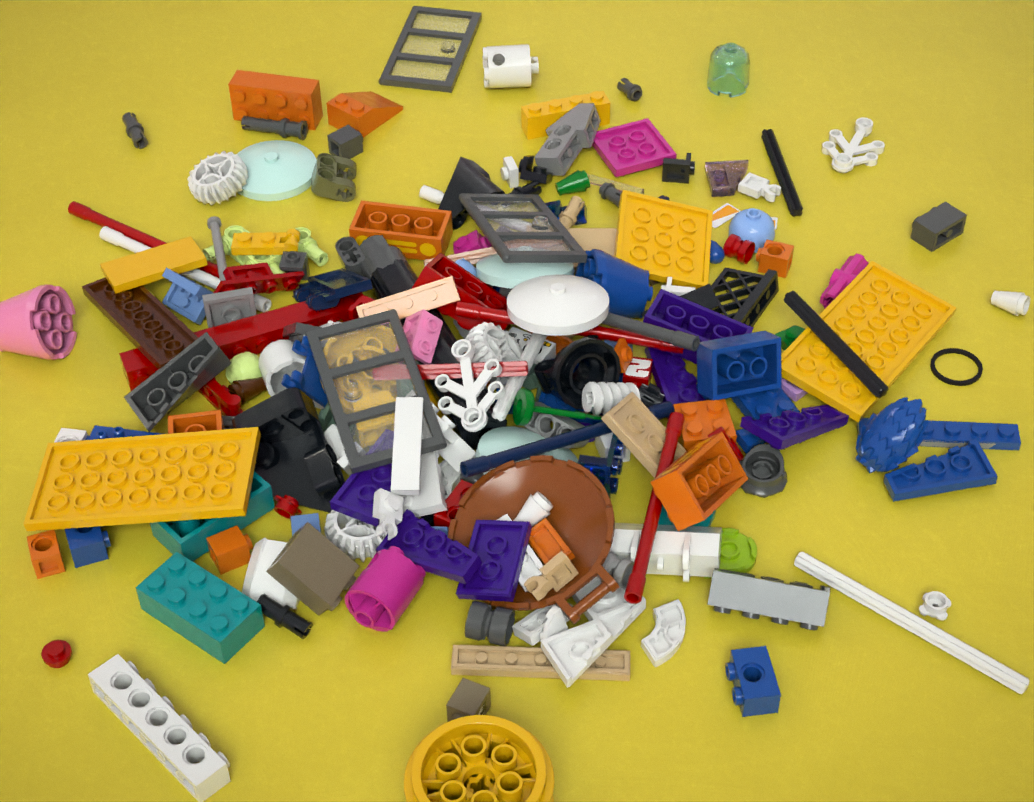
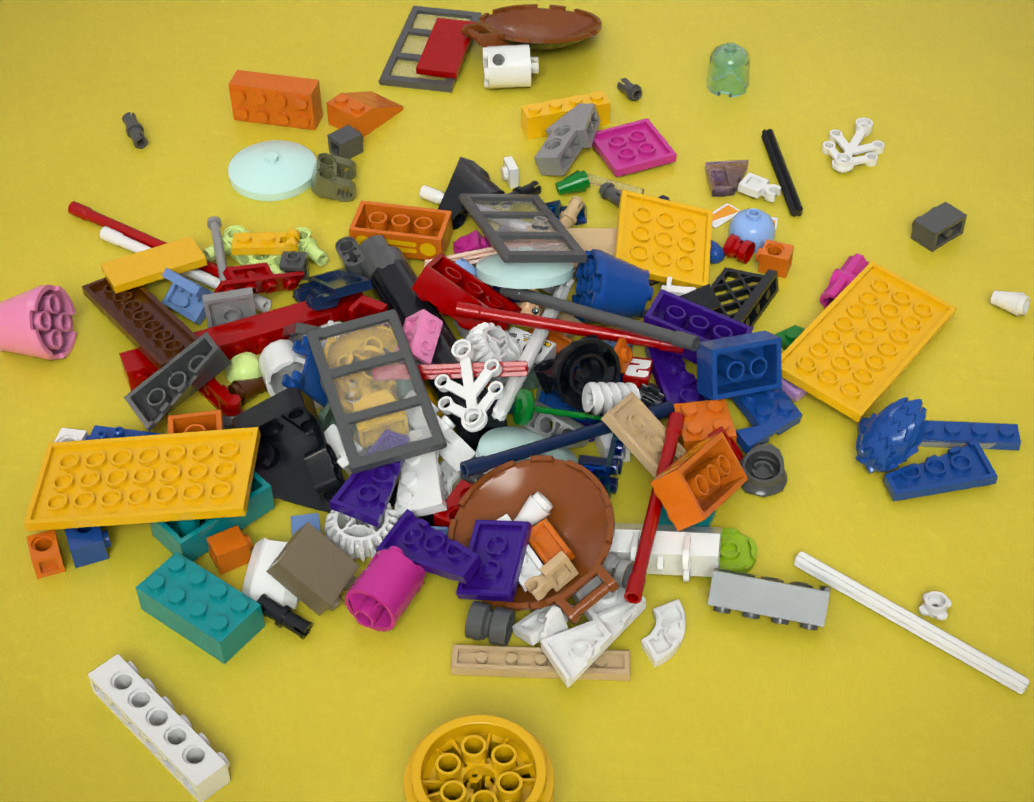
(56, 653): red plate -> none
(217, 178): white gear -> none
(283, 128): dark grey pin -> none
(287, 506): red plate -> none
(389, 509): white plate -> none
(407, 446): white tile -> none
(413, 300): light nougat tile -> none
(444, 49): none -> red tile
(468, 700): dark tan brick -> none
(534, 26): none -> dark orange dish
(537, 173): black bracket -> none
(557, 305): white dish -> none
(678, 169): black bracket -> none
(761, 694): blue brick -> none
(794, 426): dark purple wing -> none
(836, 344): black axle -> none
(956, 382): black piece -> none

